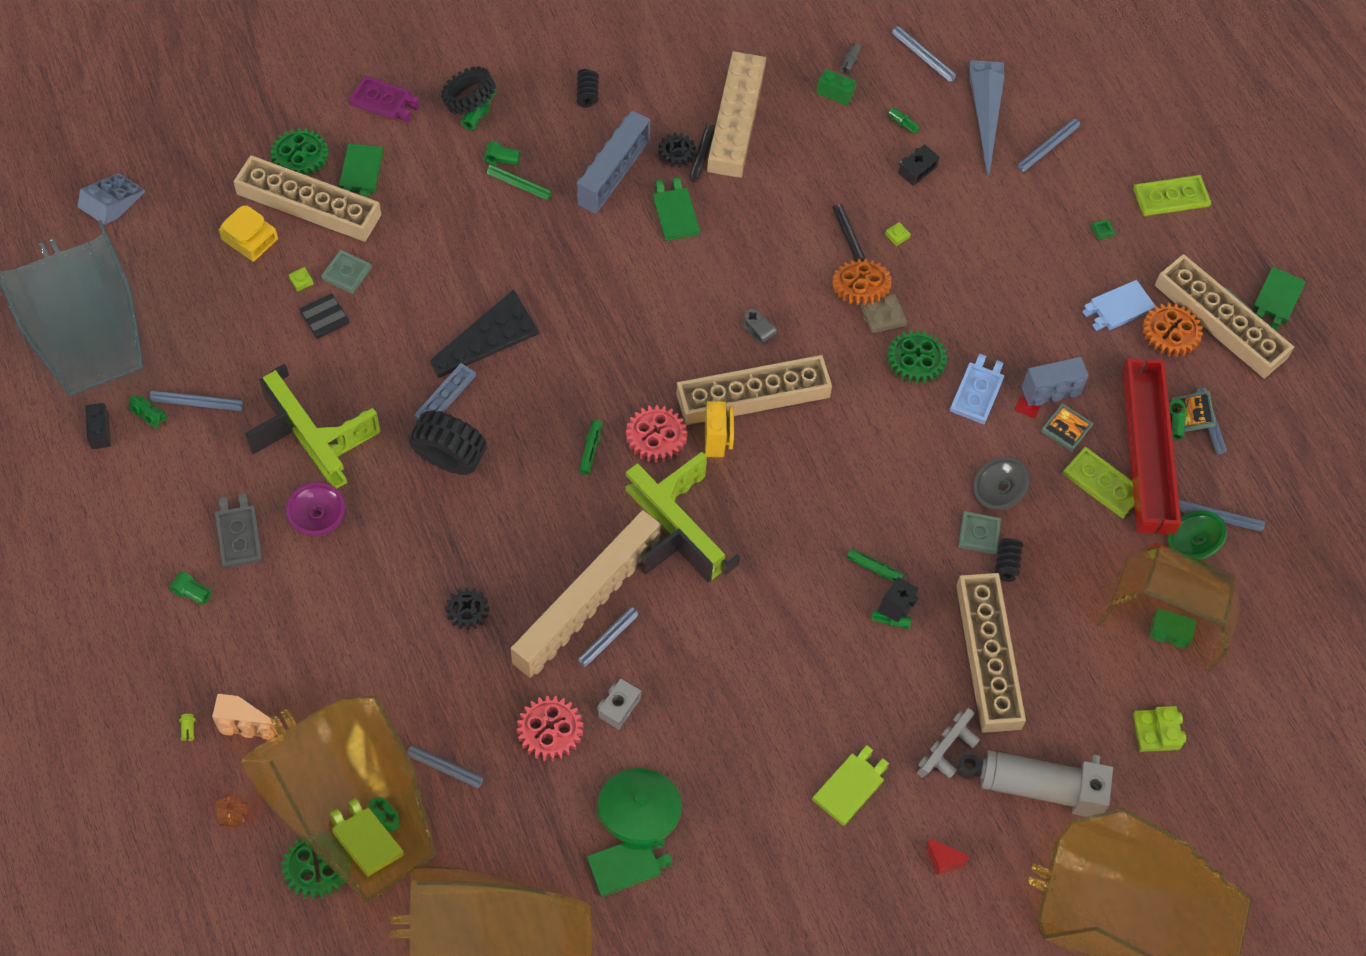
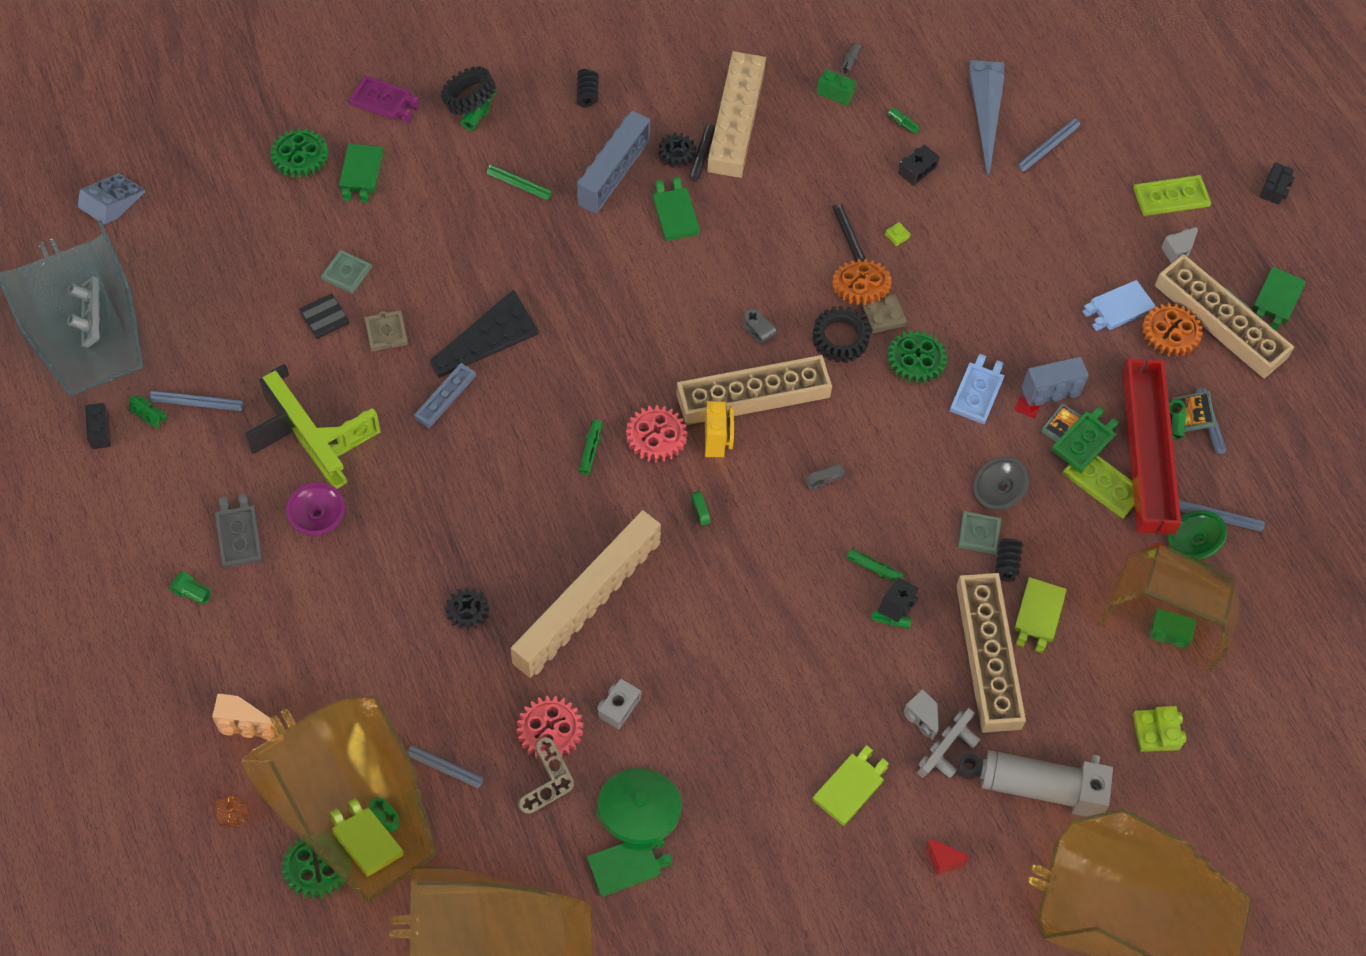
(90, 310): none -> light grey plate
(187, 726): lime pin -> none
(248, 232): yellow brick -> none
(300, 279): lime plate -> none
(307, 198): tan brick -> none
(386, 330): none -> dark tan plate
(447, 442): black tyre -> none
(496, 153): green piece -> none
(554, 776): none -> dark tan beam
(607, 637): sand blue axle -> none
(683, 533): lime piece -> none
(700, 508): none -> green beam
(825, 476): none -> dark grey piece
(827, 348): none -> black tyre
(923, 53): sand blue axle -> none
(924, 713): none -> light grey slope
(1039, 612): none -> lime tile
(1085, 439): none -> green tile
(1103, 229): green tile -> none
(1179, 244): none -> light grey slope
(1277, 183): none -> black brick

